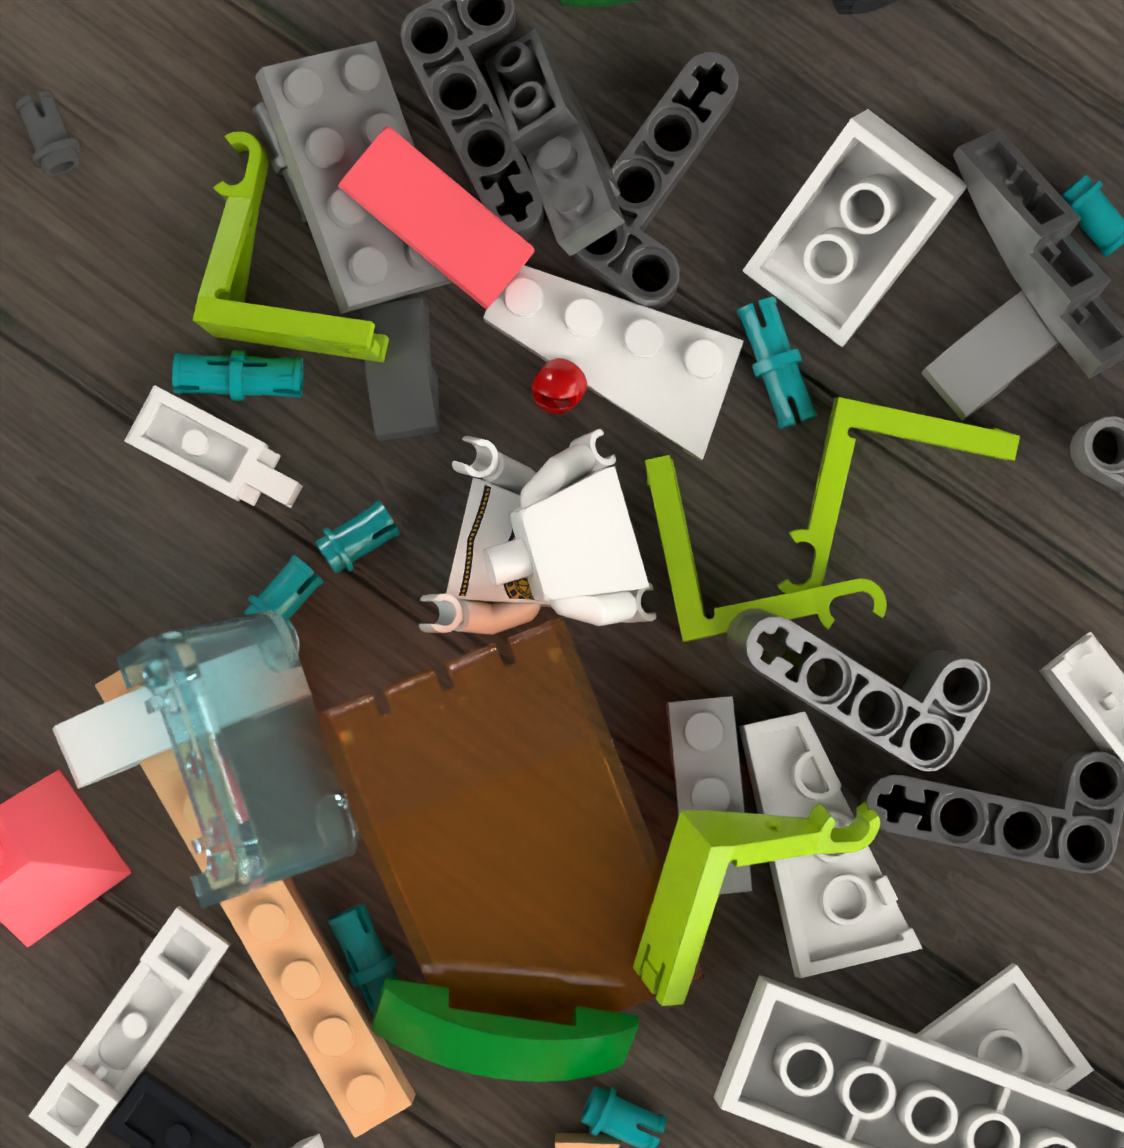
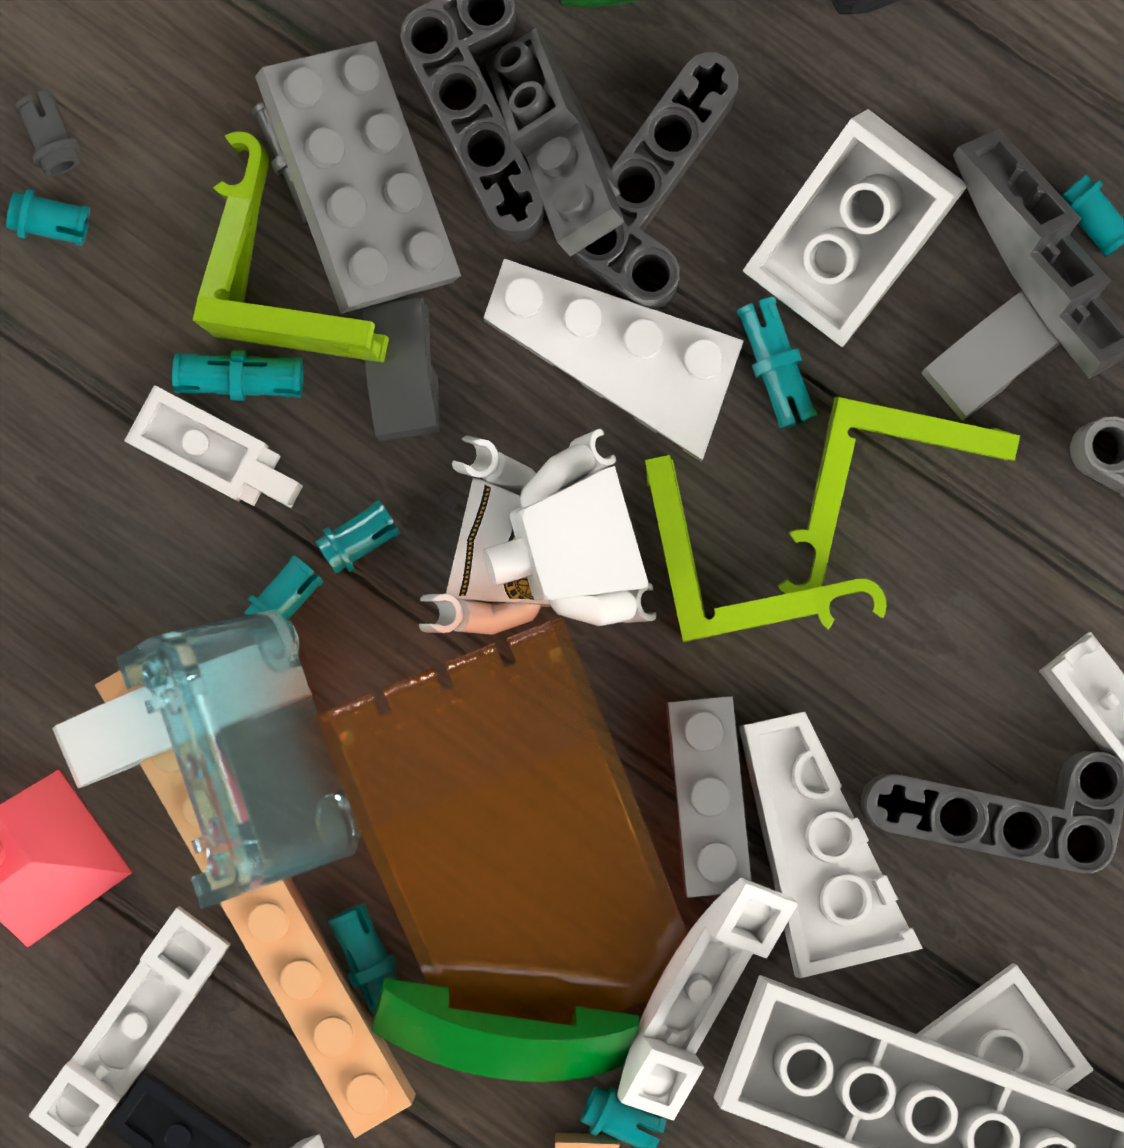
(47, 218): none -> teal pin
(436, 217): coral slope -> none
(559, 386): red hinge -> none
(693, 991): none -> white slope
(696, 869): lime hinge -> none
(848, 682): flat silver beam -> none

